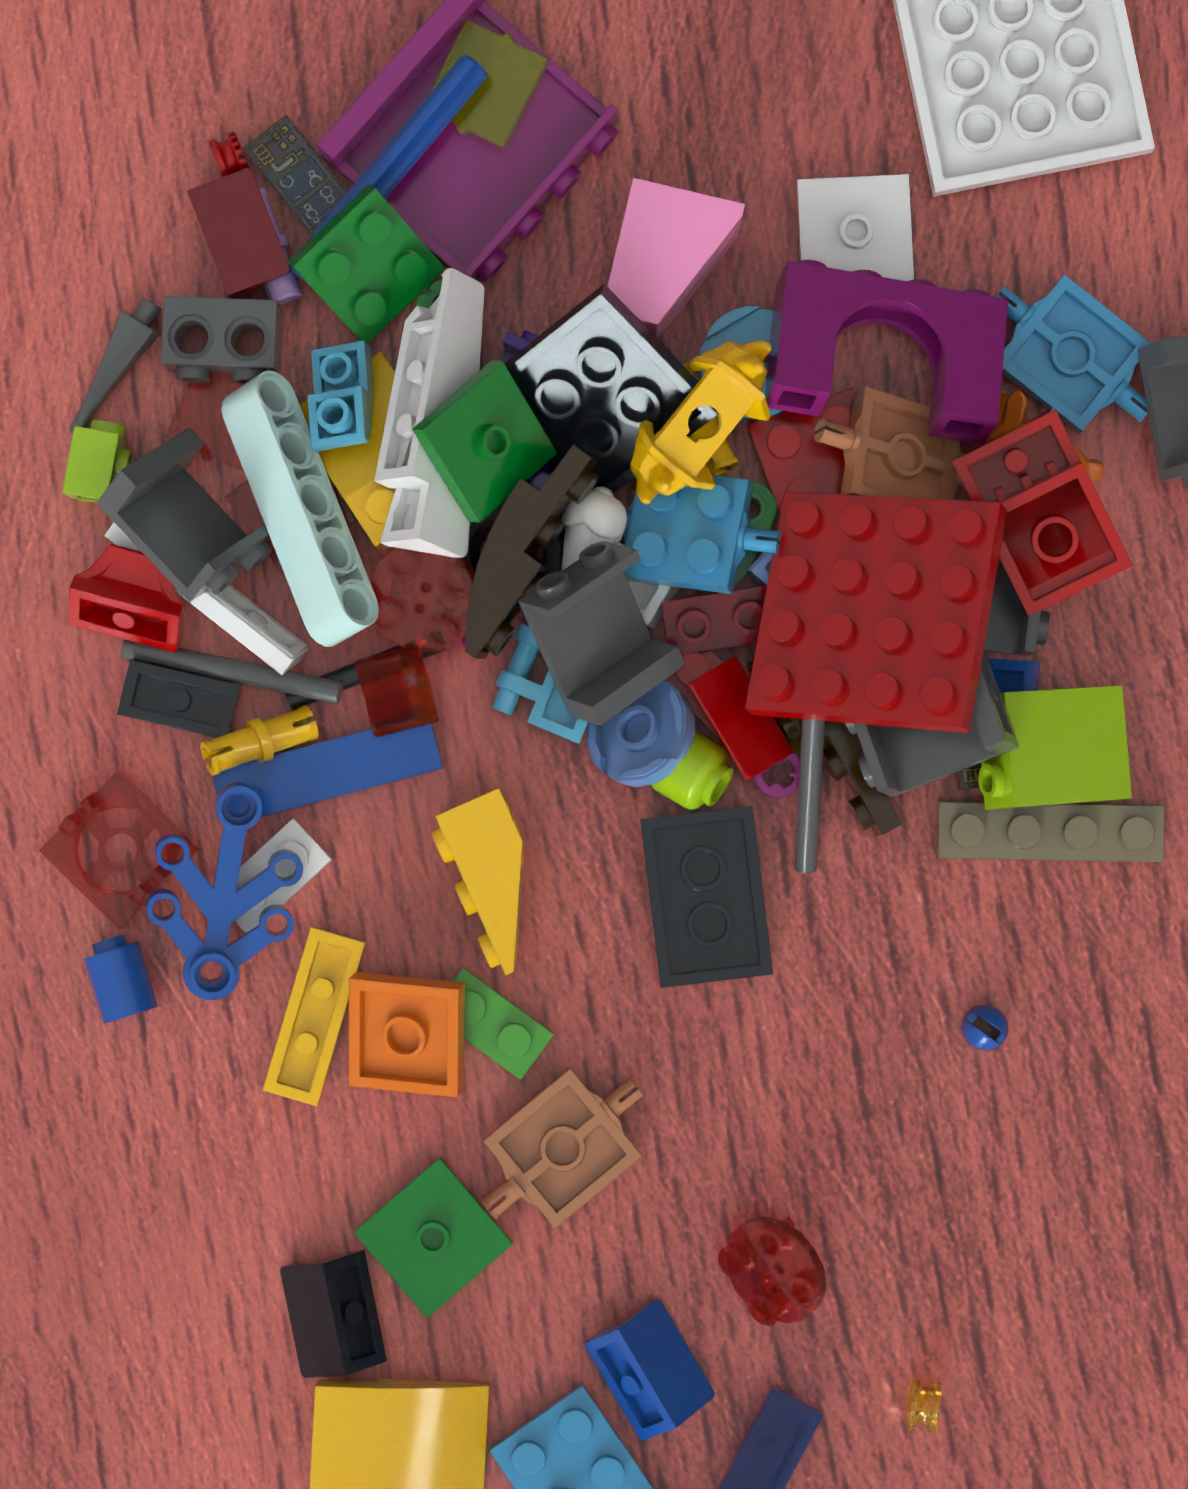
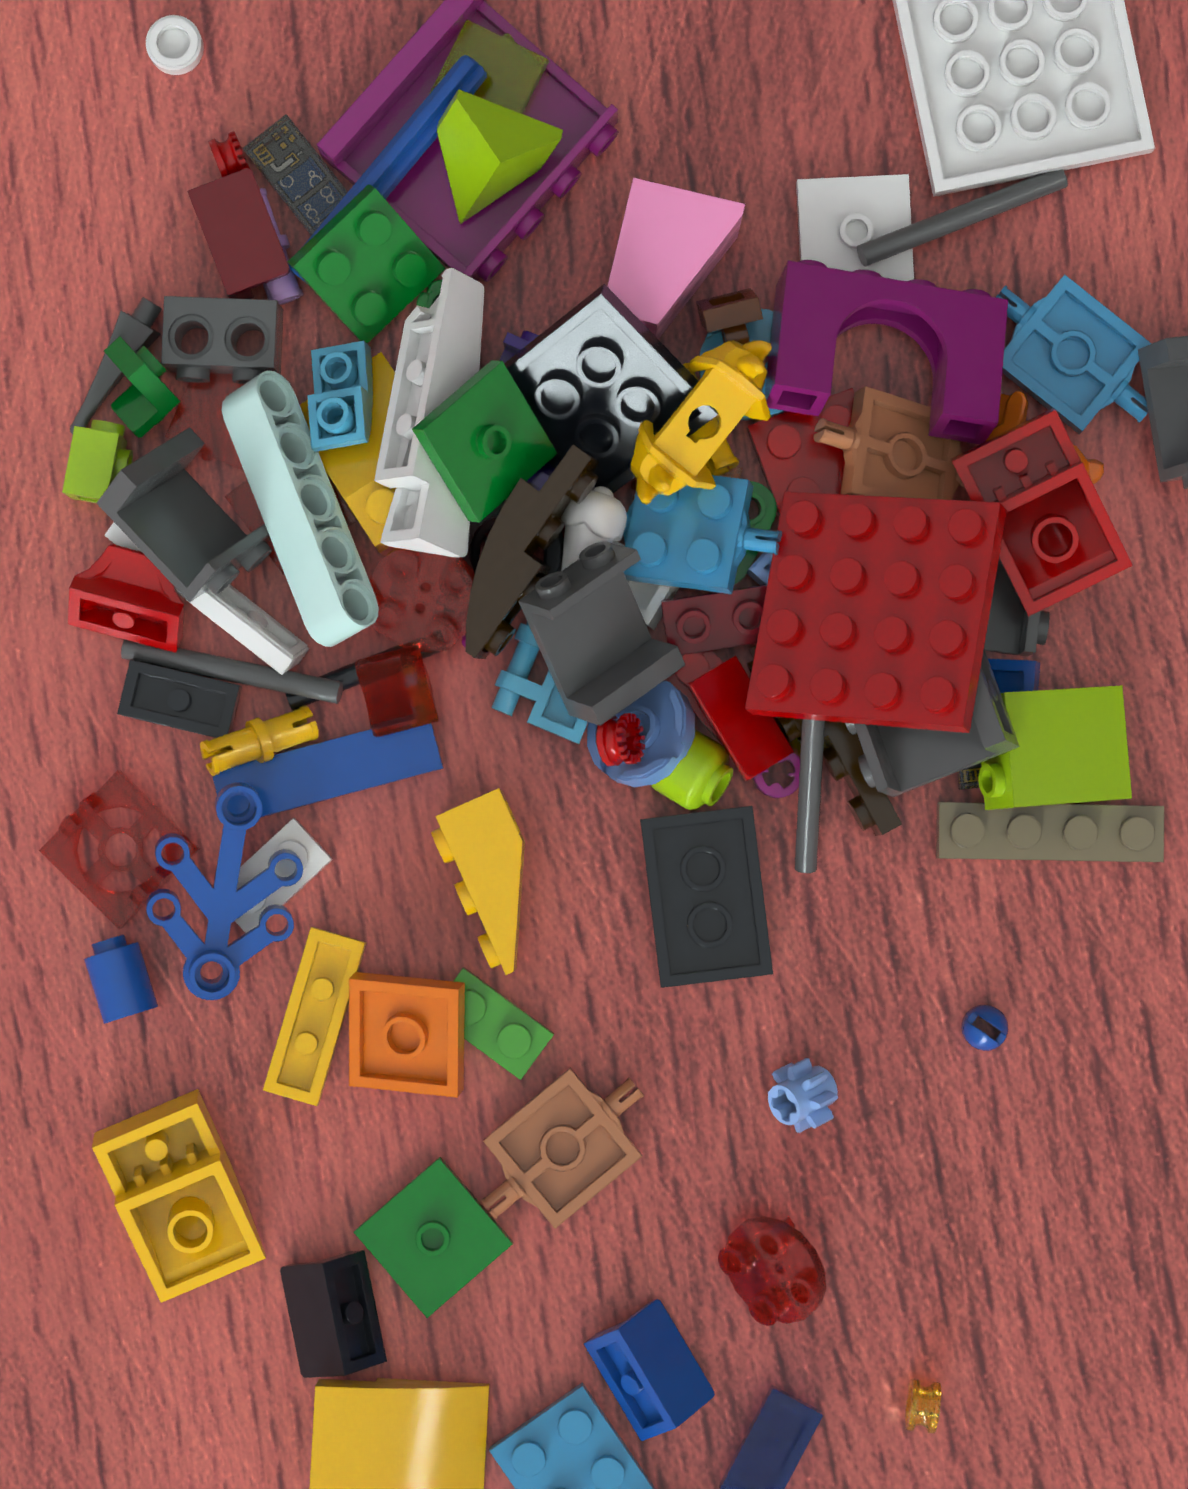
(148, 397): none -> green bracket
(174, 45): none -> white tile
(178, 1195): none -> yellow slope
(490, 150): none -> lime slope
(620, 740): none -> red bush
(730, 314): none -> reddish brown tile
(802, 1095): none -> light blue gear
(961, 216): none -> dark grey bar

